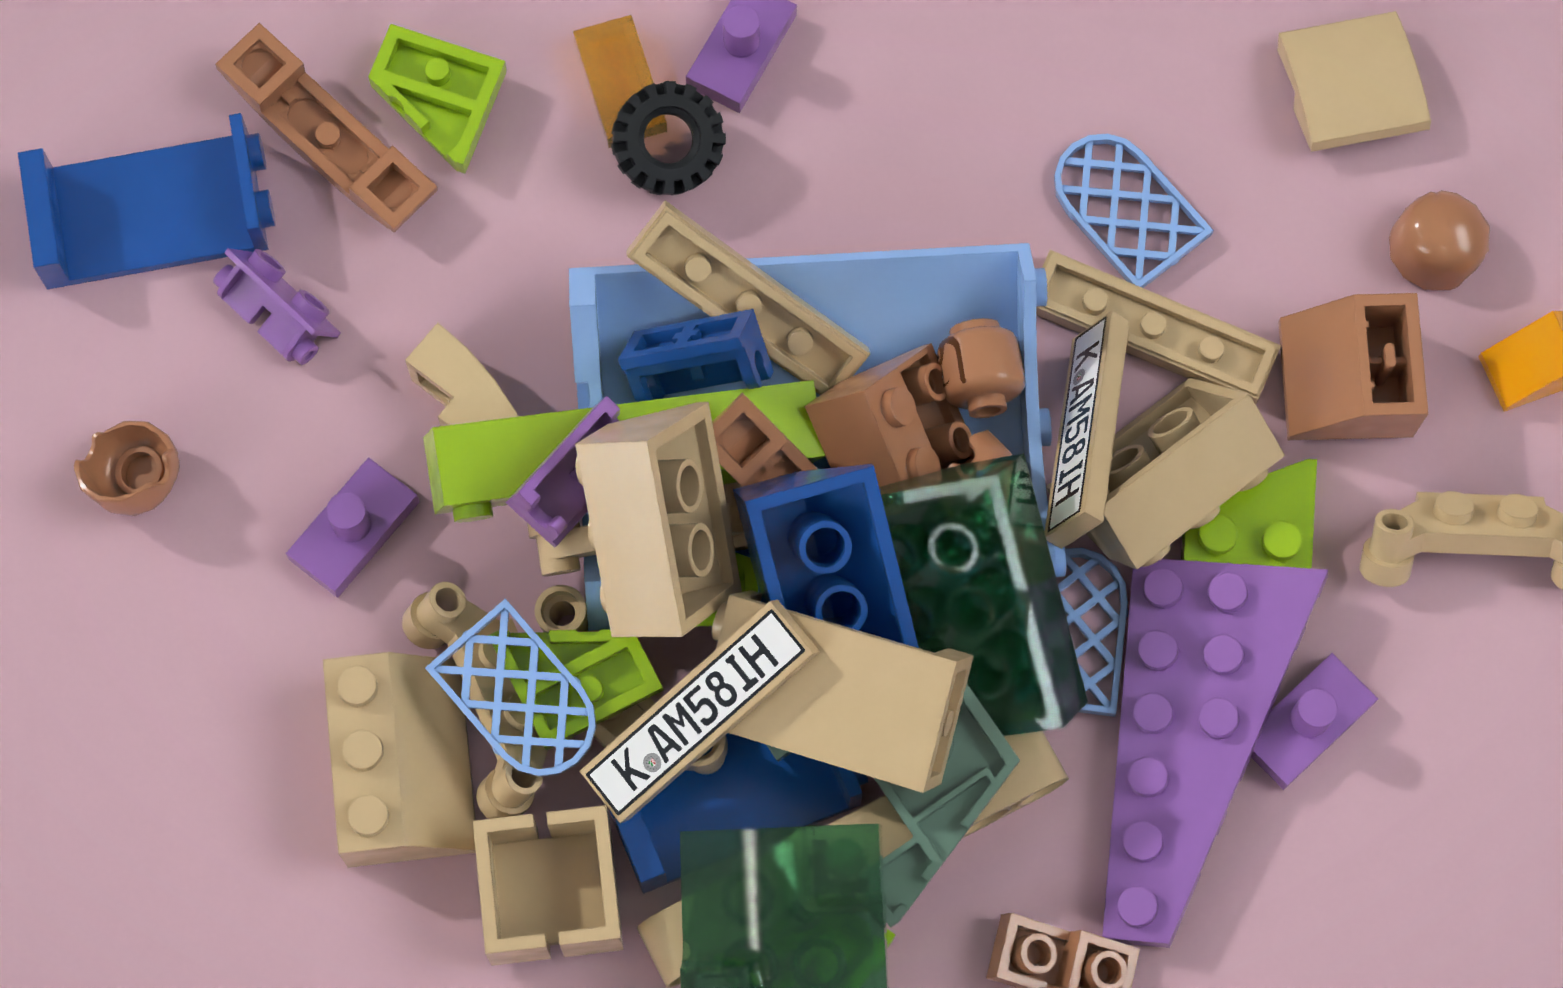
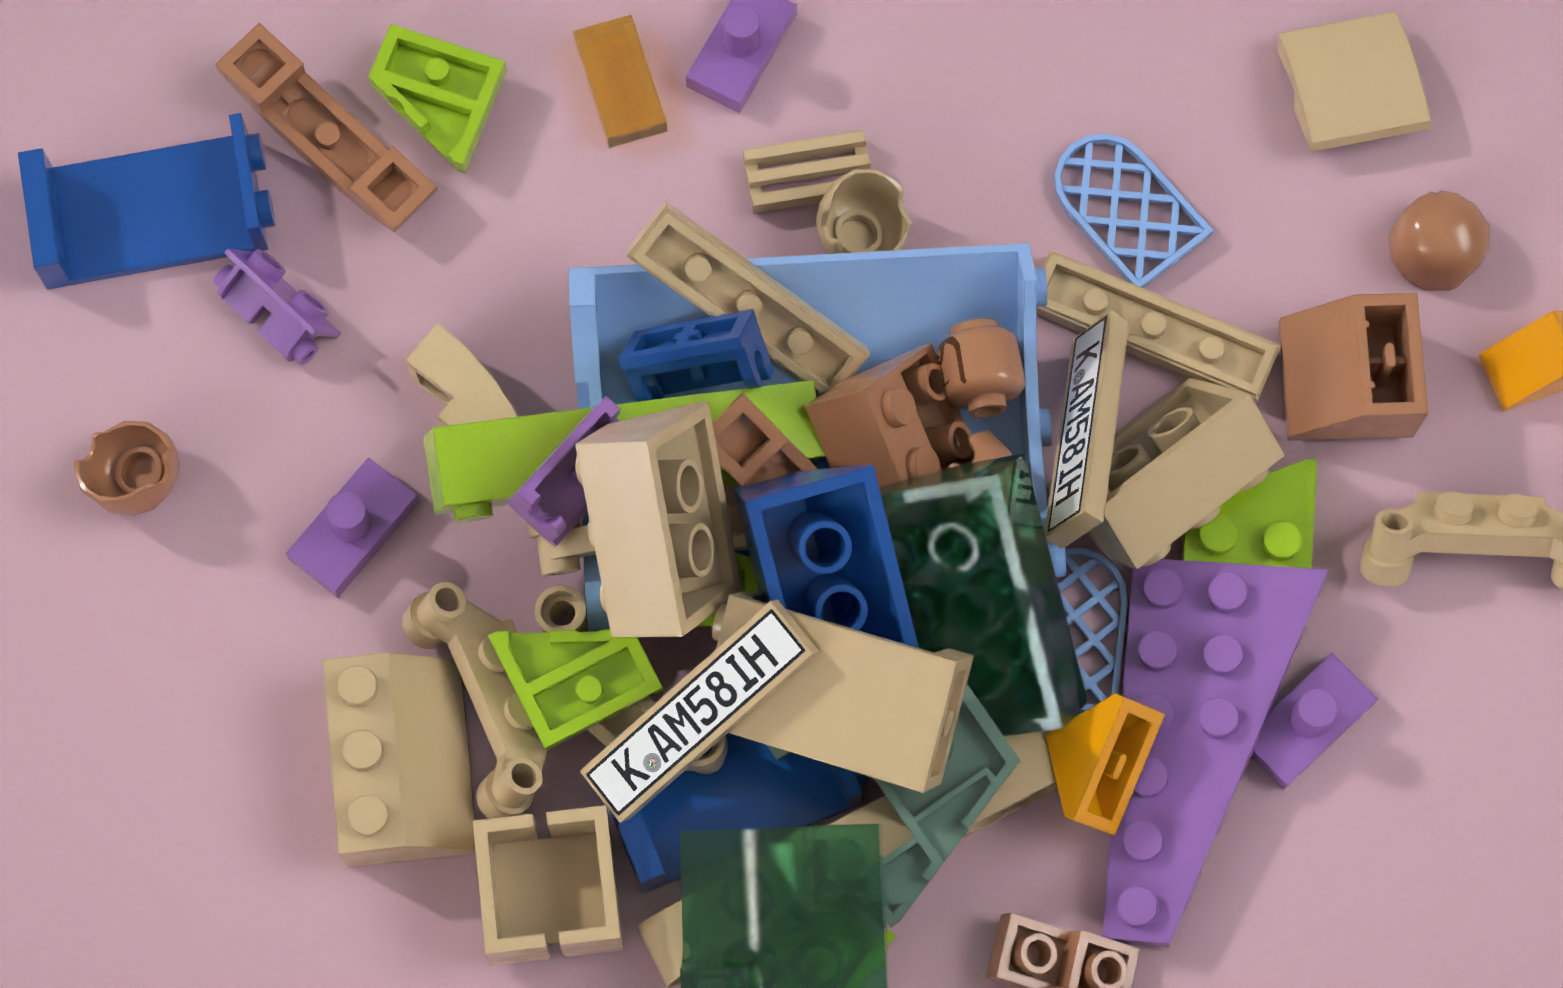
(468, 639): light blue window -> none
(702, 121): black tyre -> none
(801, 151): none -> tan tile
(863, 214): none -> tan hair
(1101, 759): none -> light orange slope

